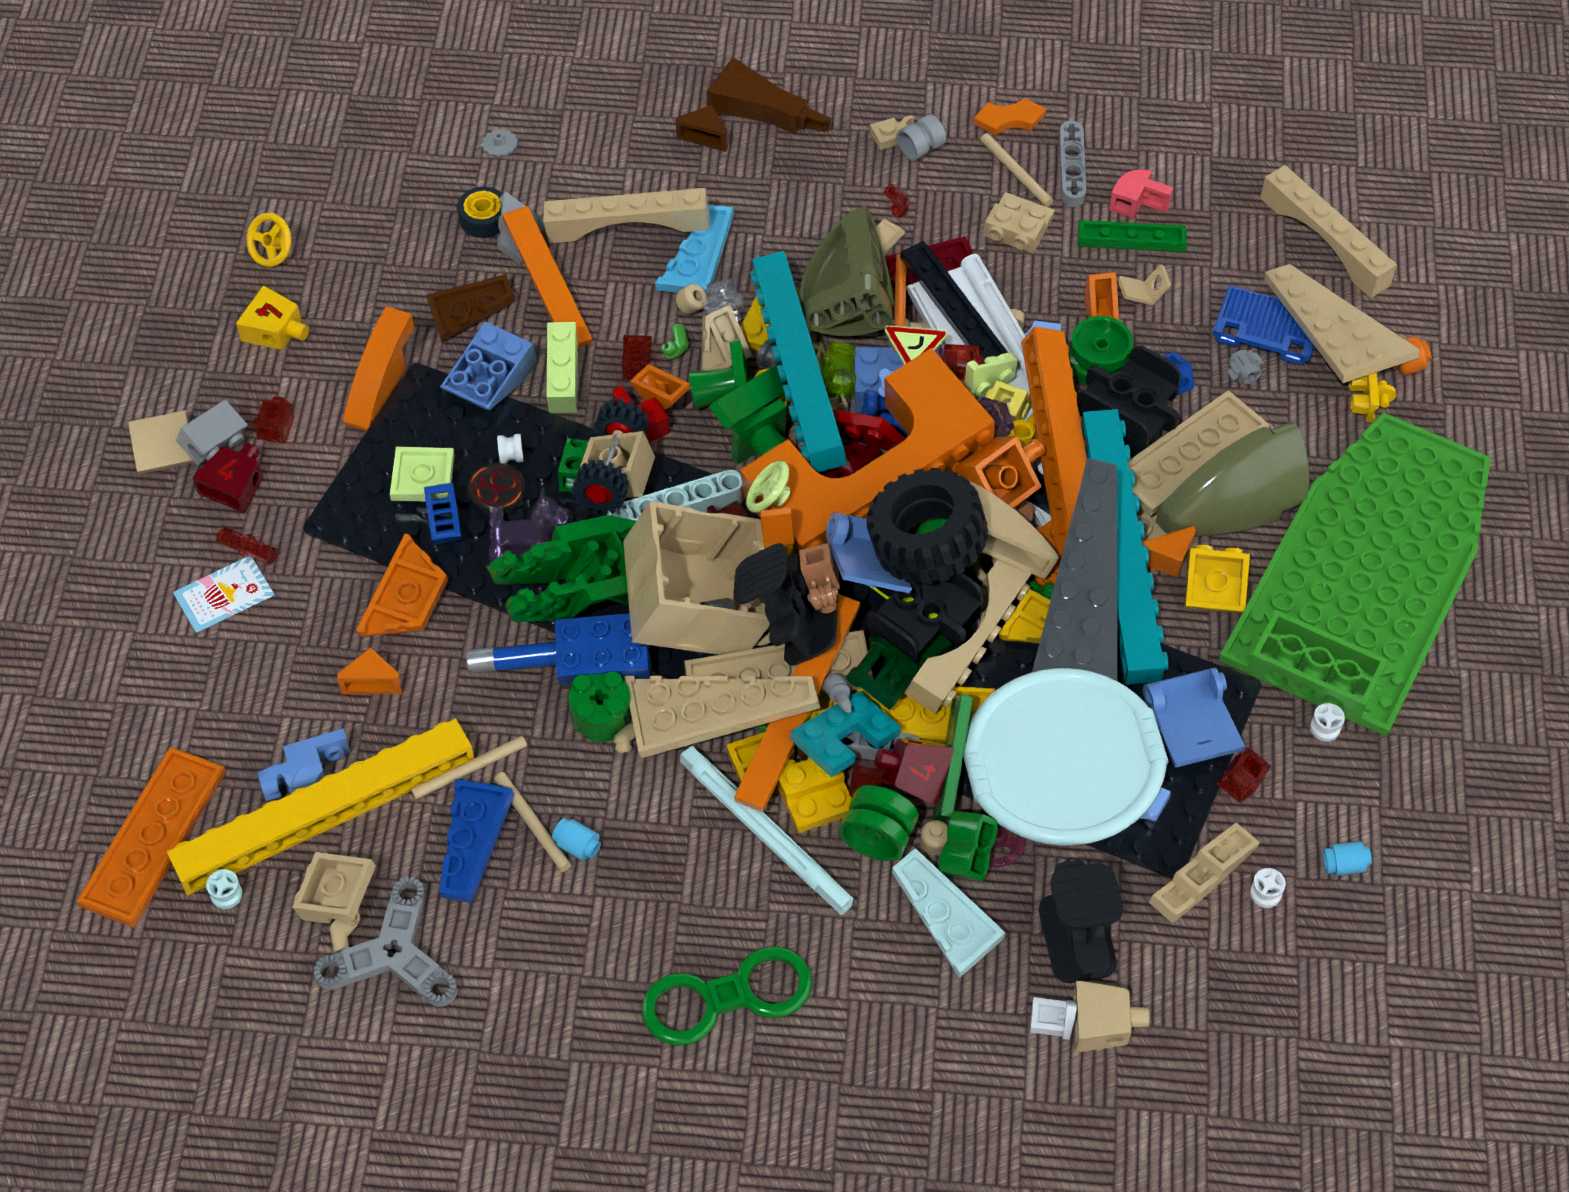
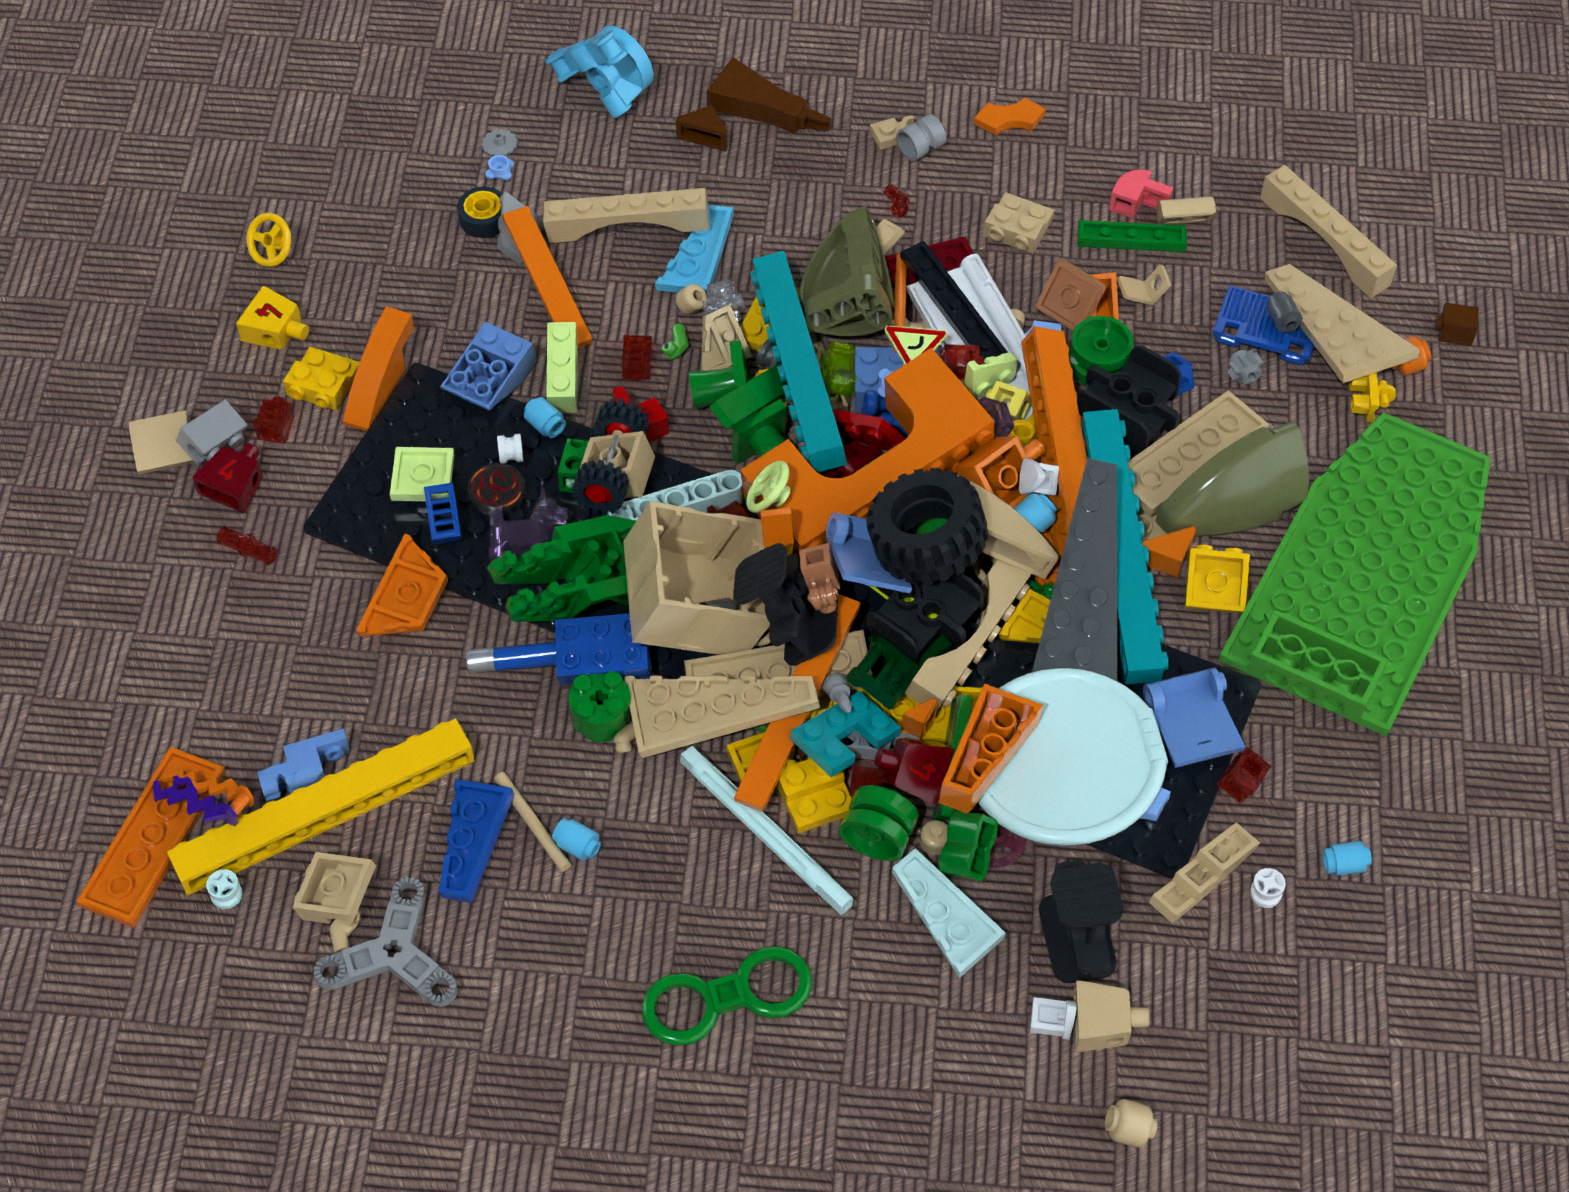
(191, 793): none -> piece
(223, 593): sticker -> none
(321, 378): none -> yellow plate
(369, 676): orange slope -> none
(468, 304): reddish brown wing -> none
(468, 767): tan bar -> none
(499, 167): none -> light blue plate
(544, 417): none -> medium azure brick
(612, 65): none -> medium azure piece
(657, 383): orange slope -> none
(919, 719): none -> orange slope
(989, 742): none -> orange wedge
(1017, 170): tan bar -> none
(1037, 511): none -> medium azure head
(1038, 478): none -> white tile
(1070, 294): none -> nougat tile
(1072, 163): light grey beam -> none
(1130, 1123): none -> tan head
(1185, 210): none -> tan brick
(1284, 312): none -> dark grey brick
(1334, 720): white wheel -> none
(1457, 324): none -> reddish brown brick

